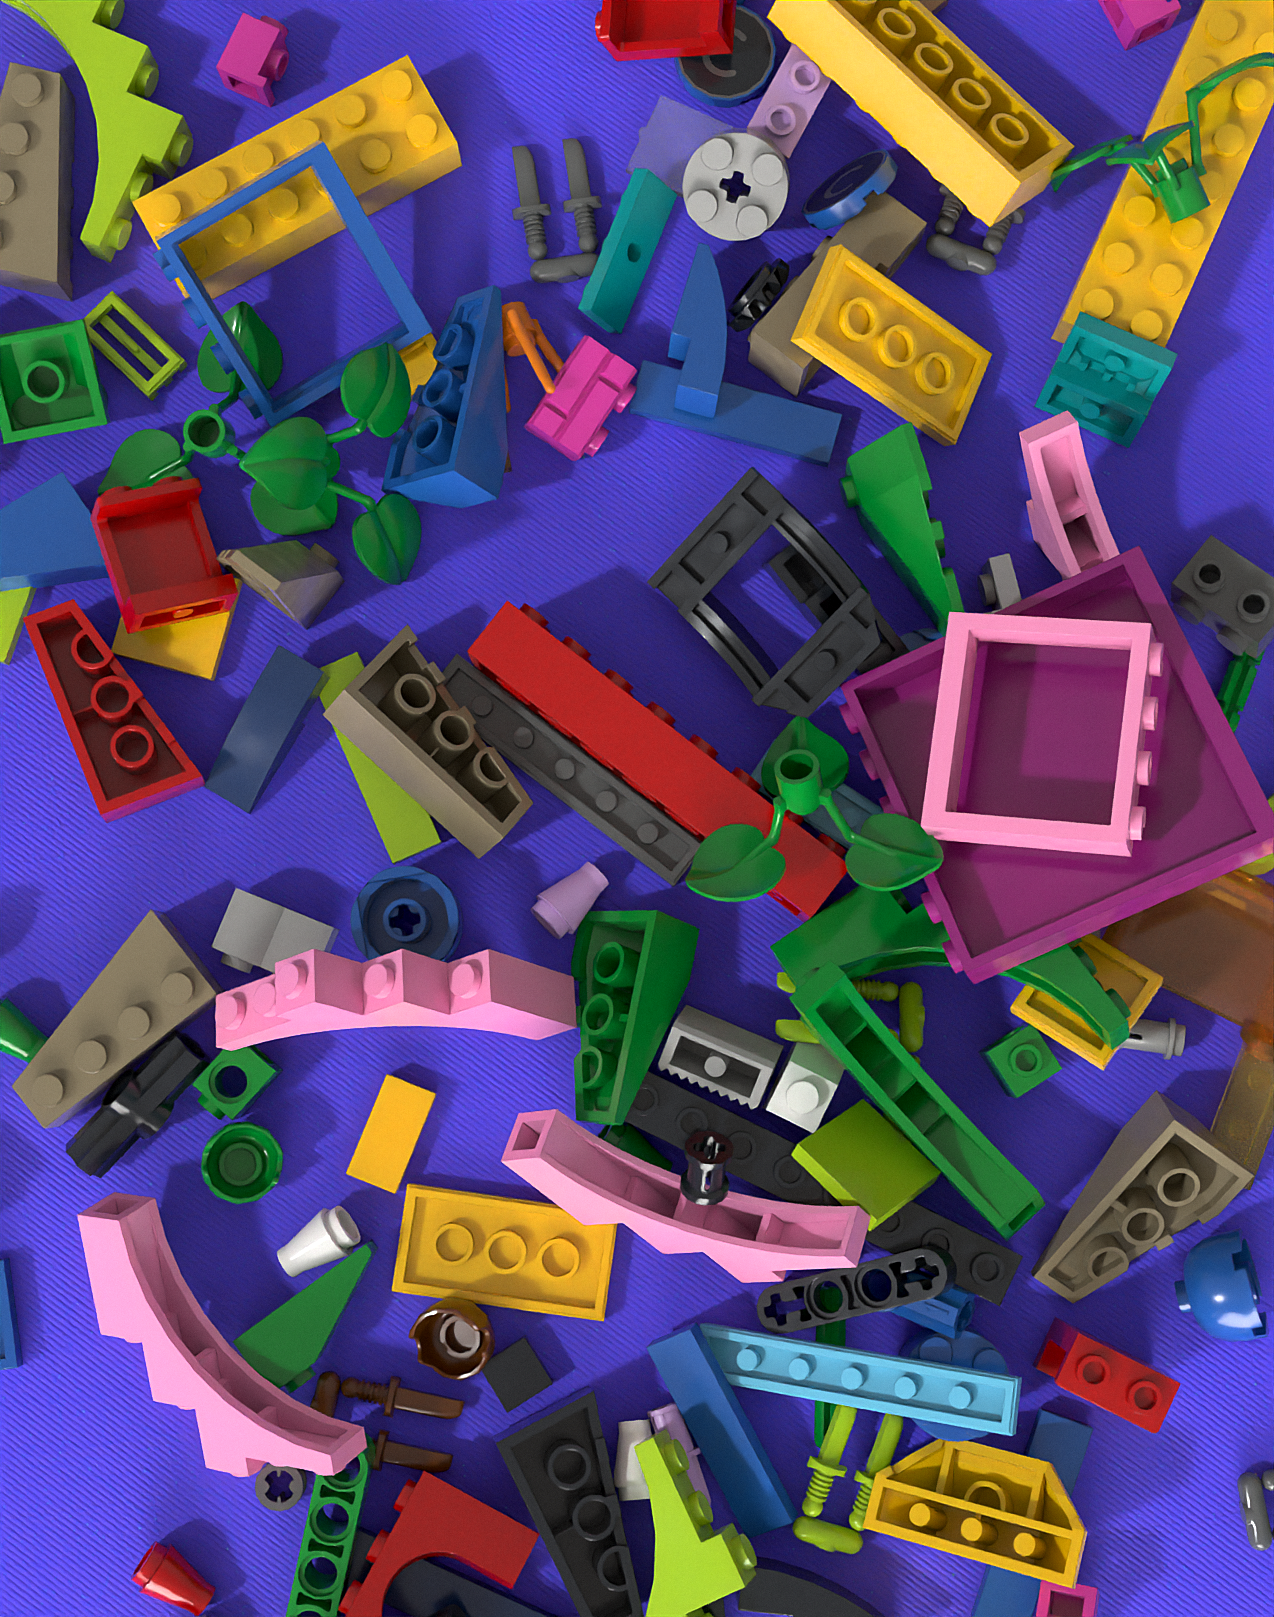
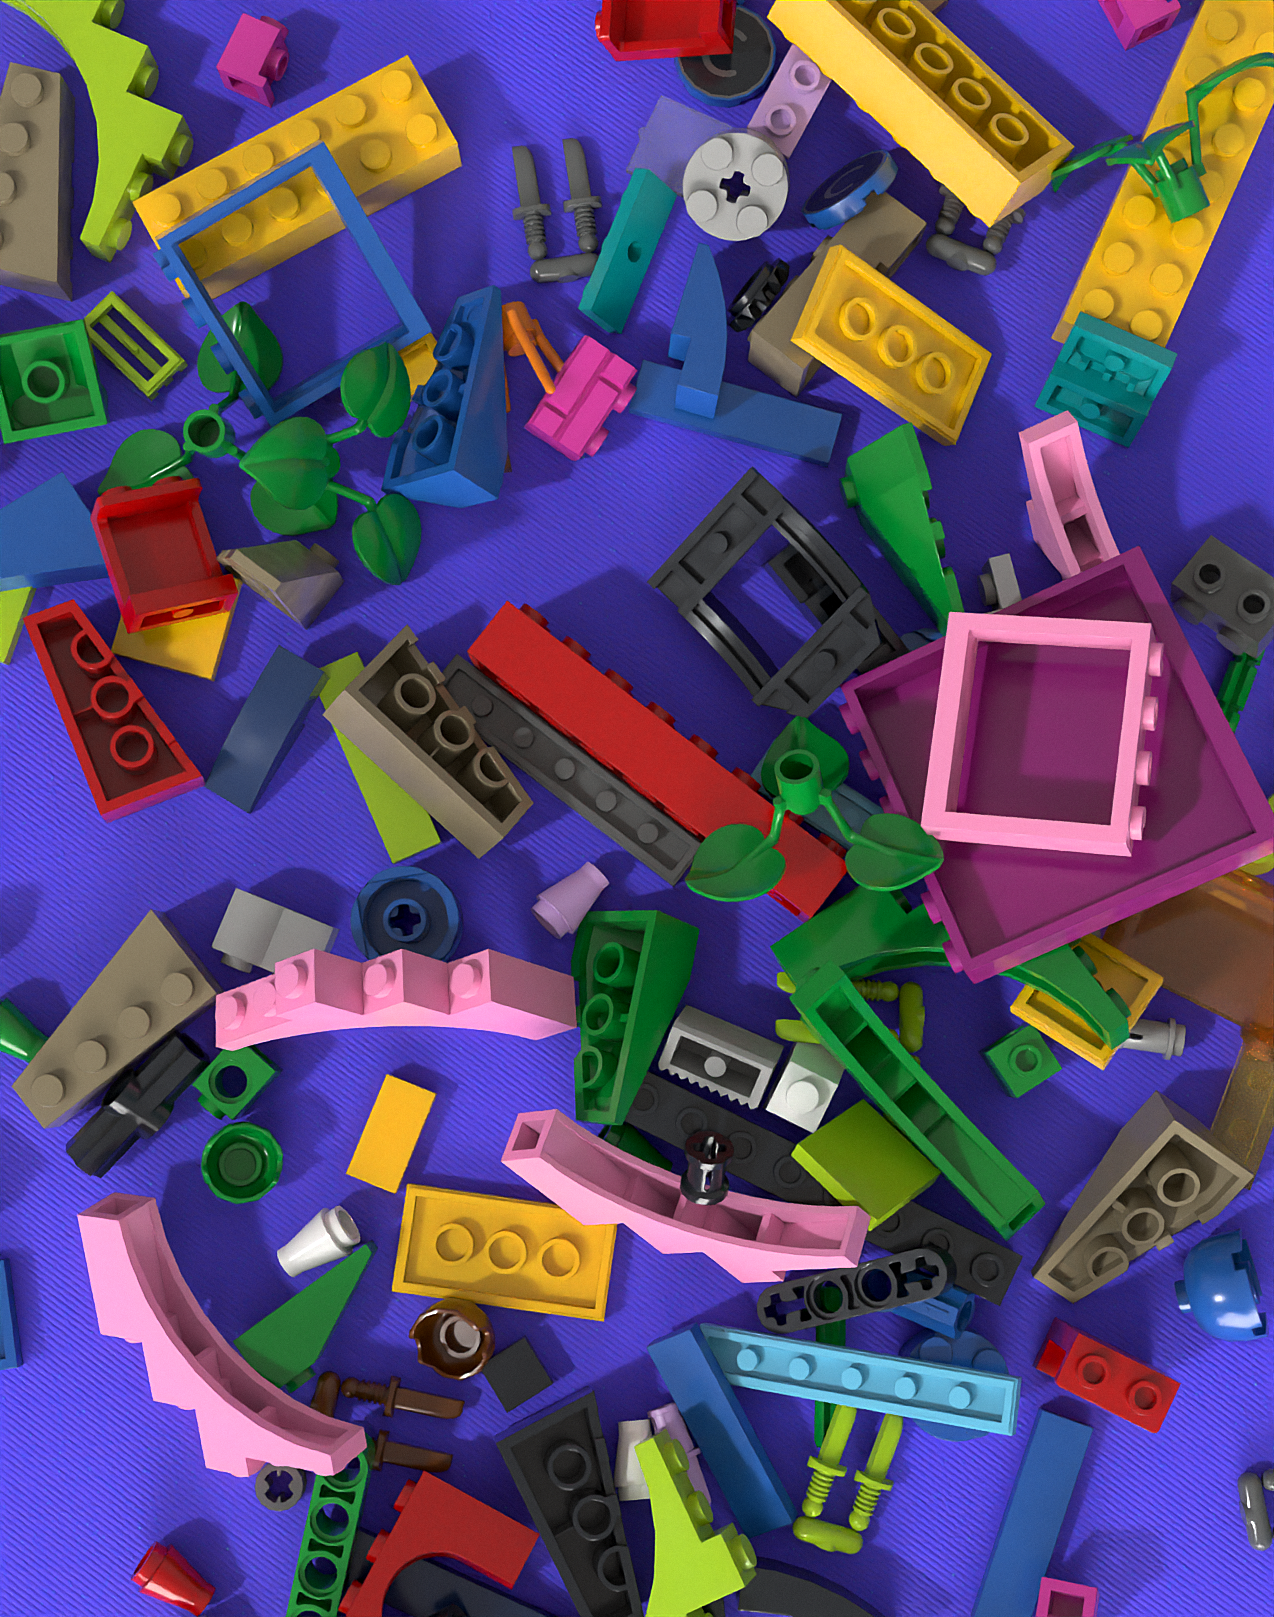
(982, 1508): yellow wedge -> none

